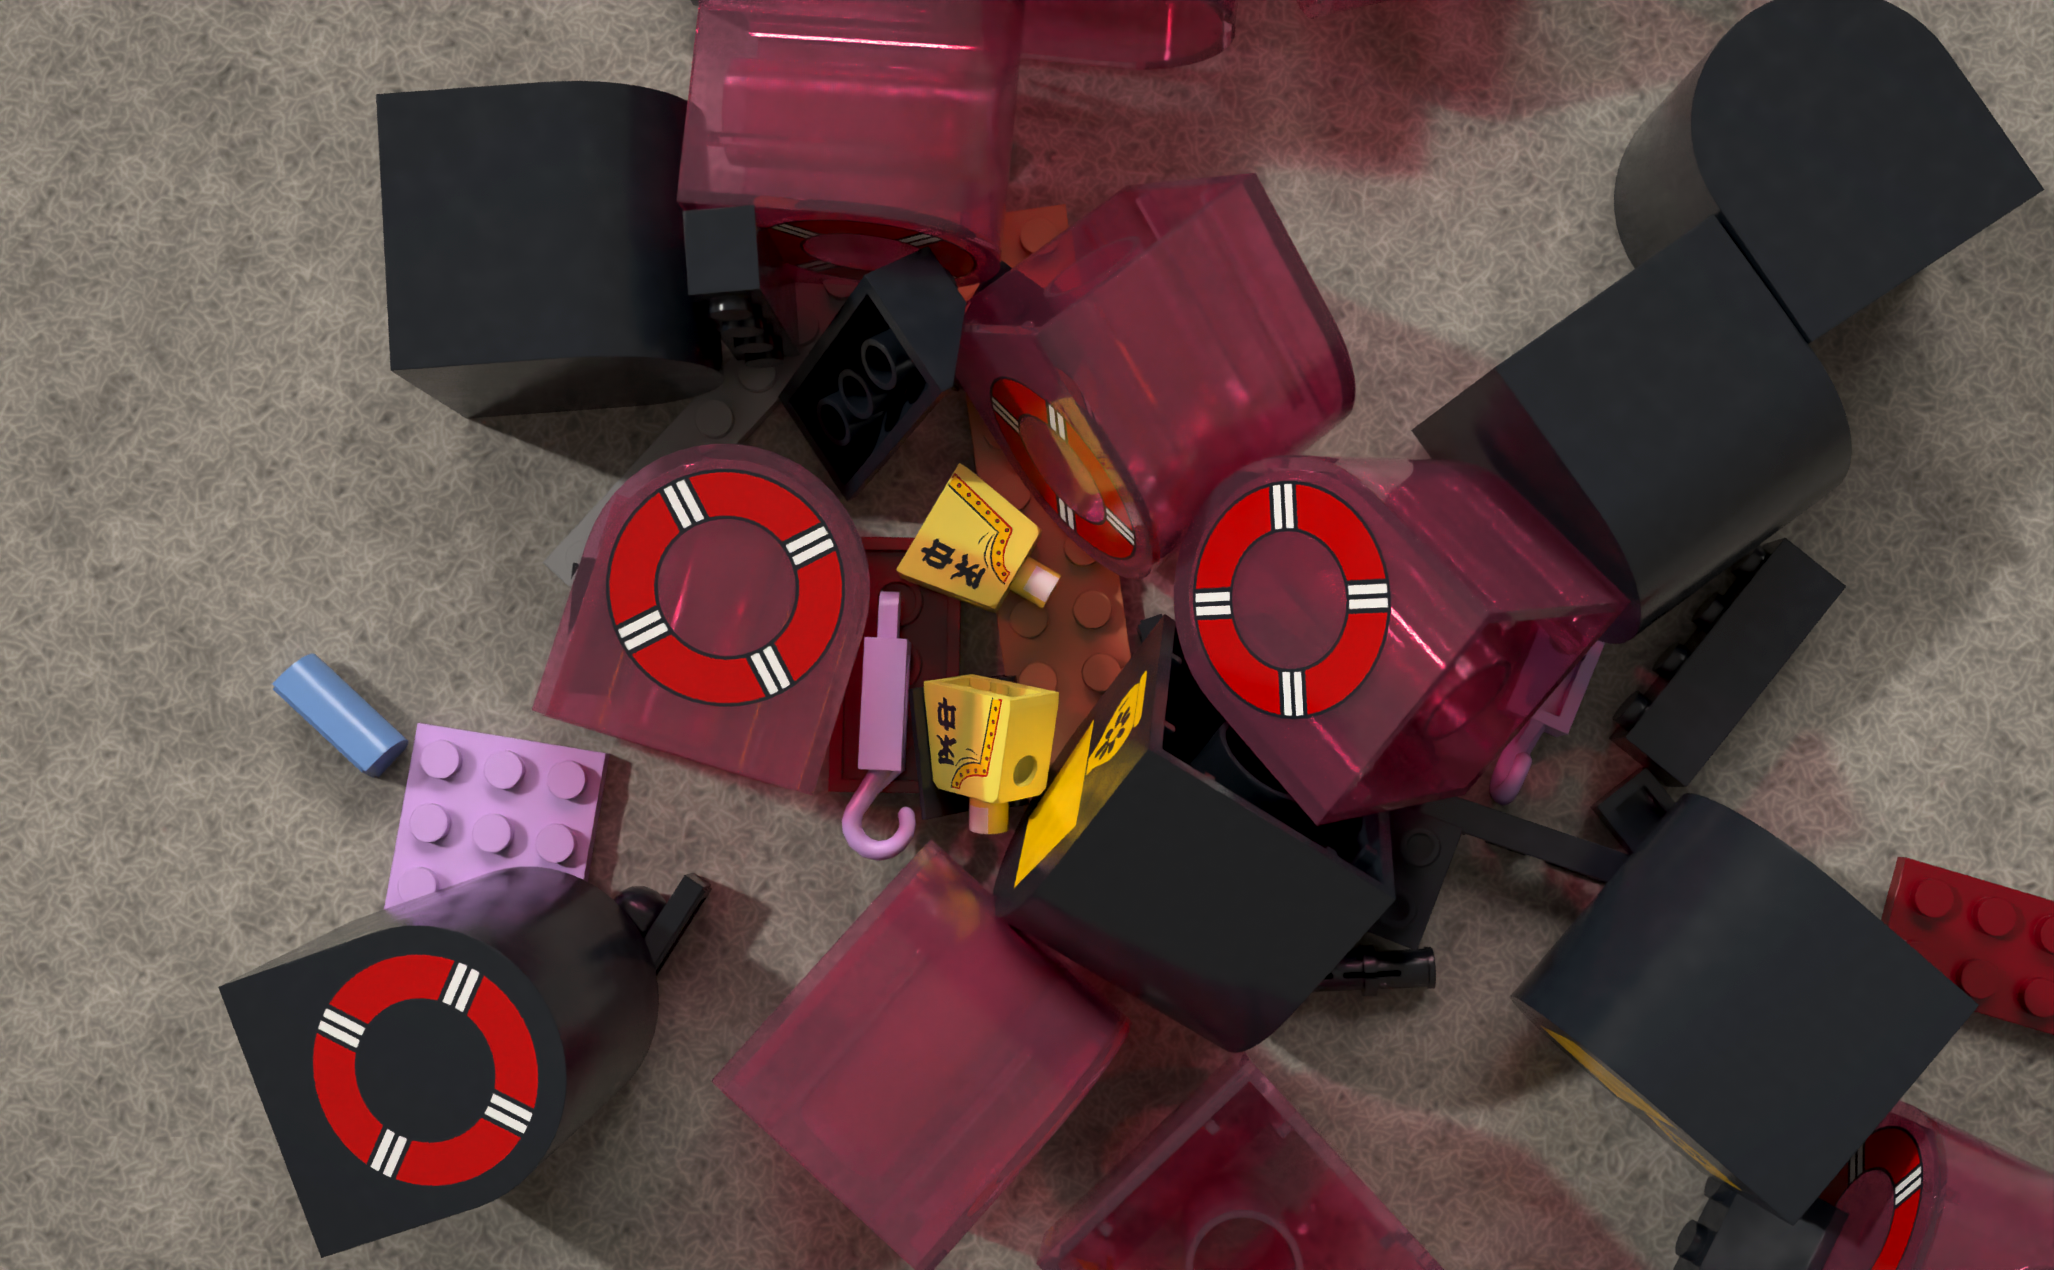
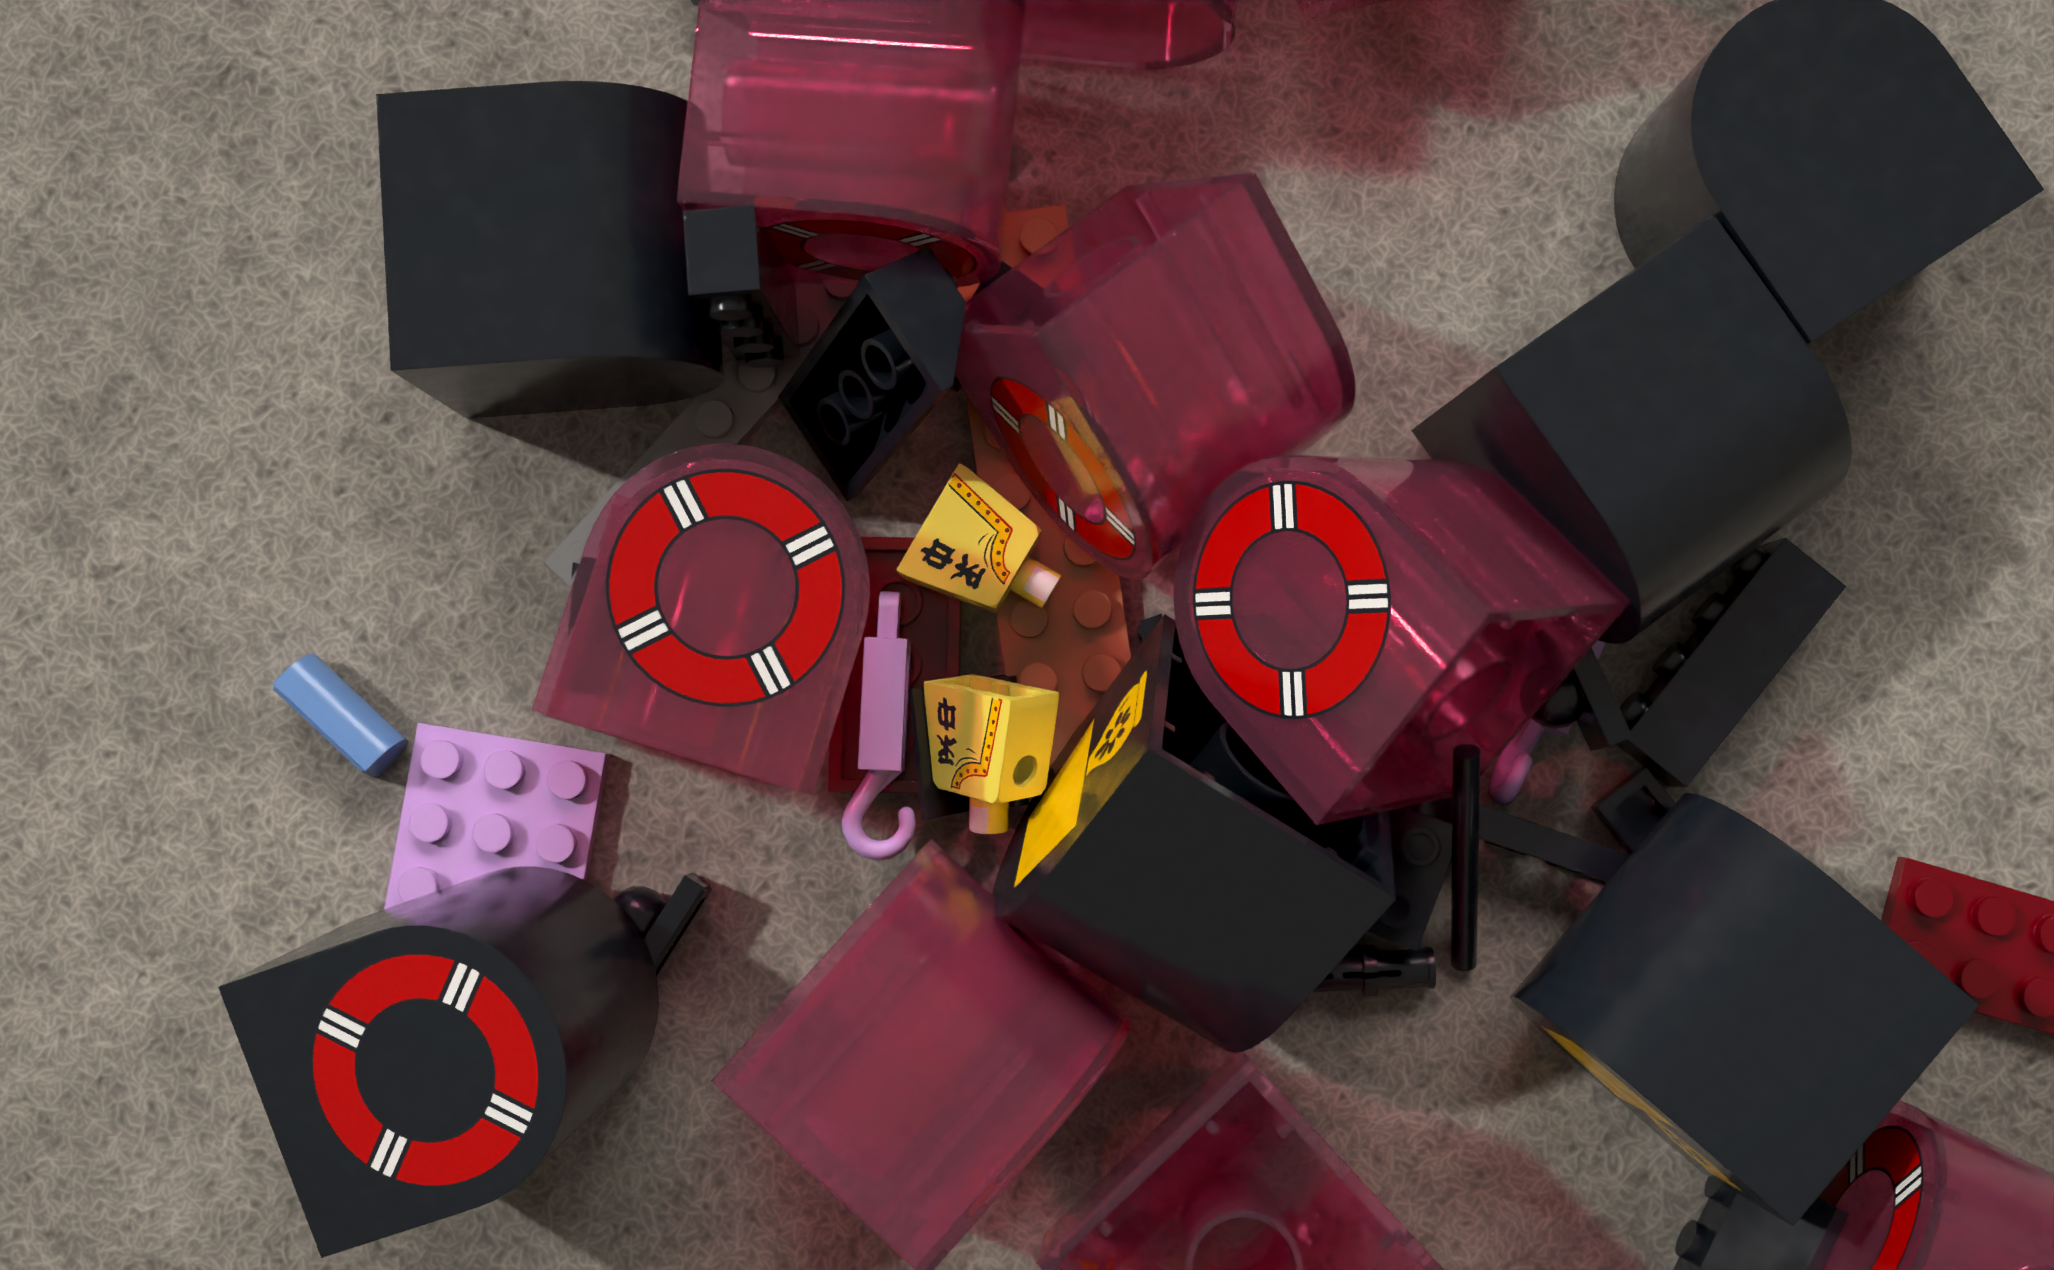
(1465, 856): none -> black bar
(1588, 700): none -> black tile

